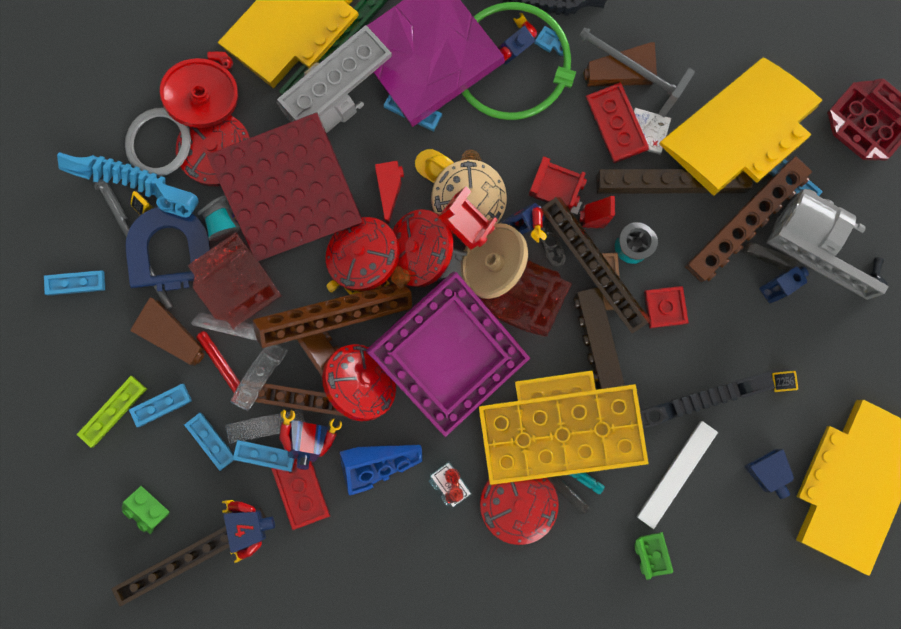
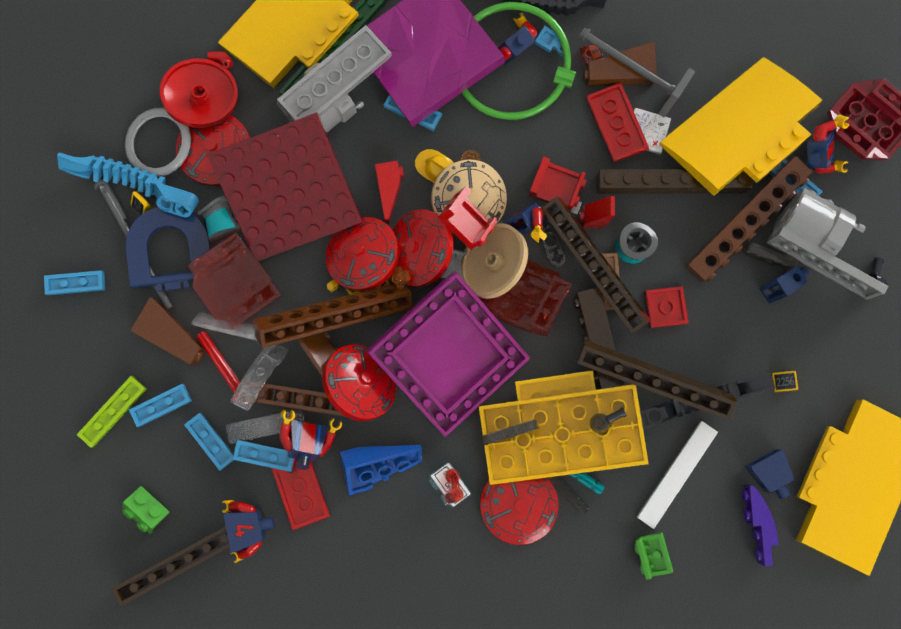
(510, 432): none -> clear smoke beam
(590, 53): none -> tile
(606, 419): none -> black bar
(656, 379): none -> dark brown brick
(759, 515): none -> dark purple slope
(821, 147): none -> torso

